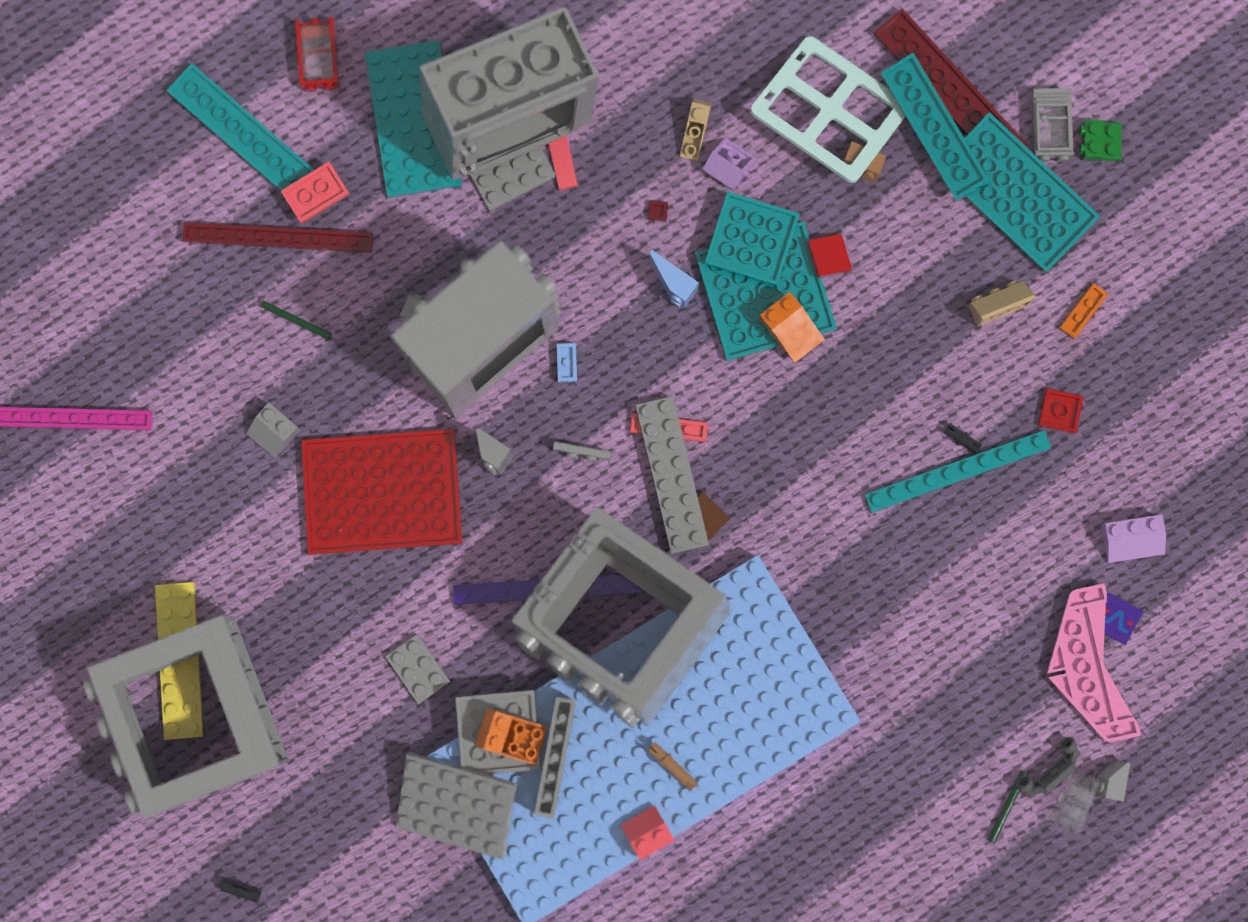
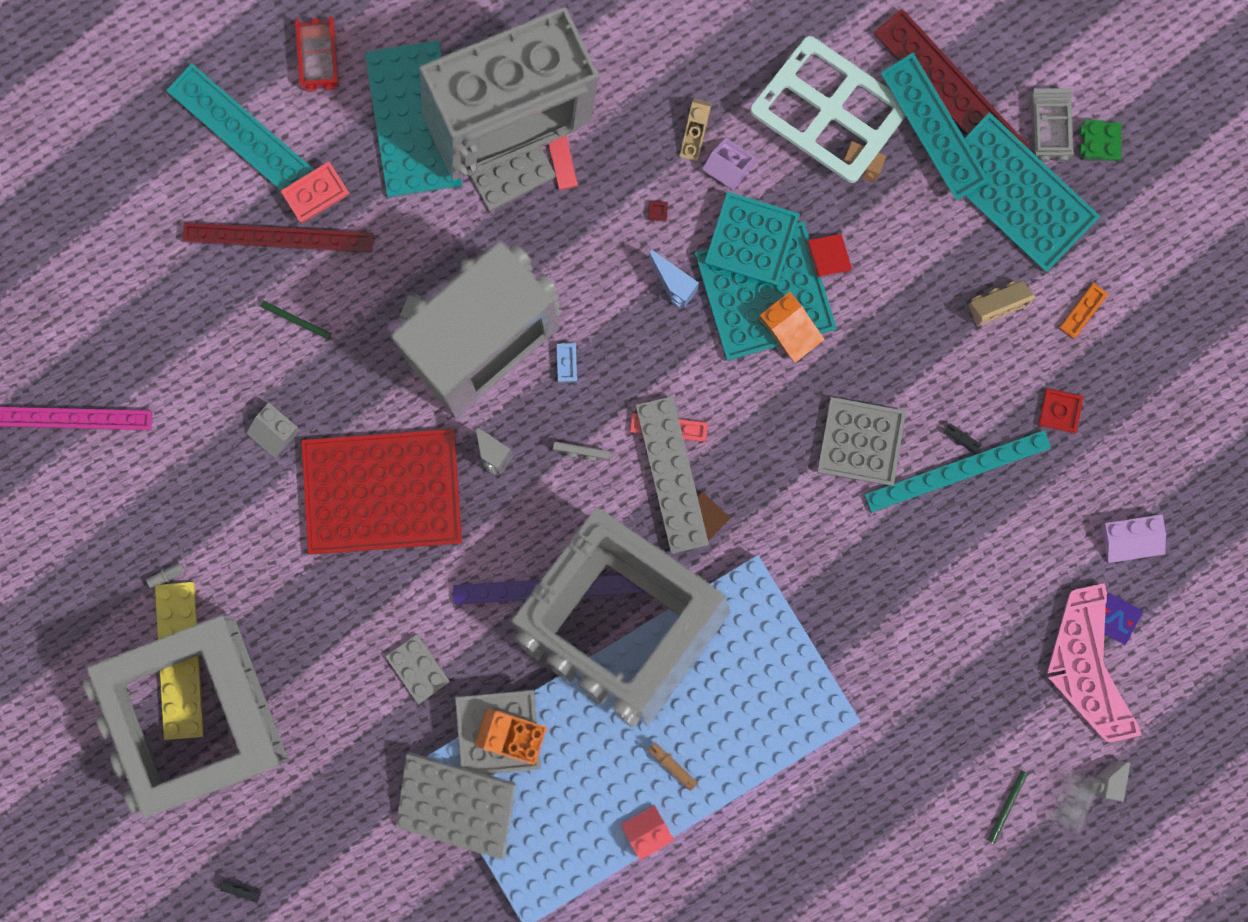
(165, 575): none -> light grey axle
(555, 757): light grey brick -> none
(861, 441): none -> light grey plate
(1054, 773): dark grey plate -> none

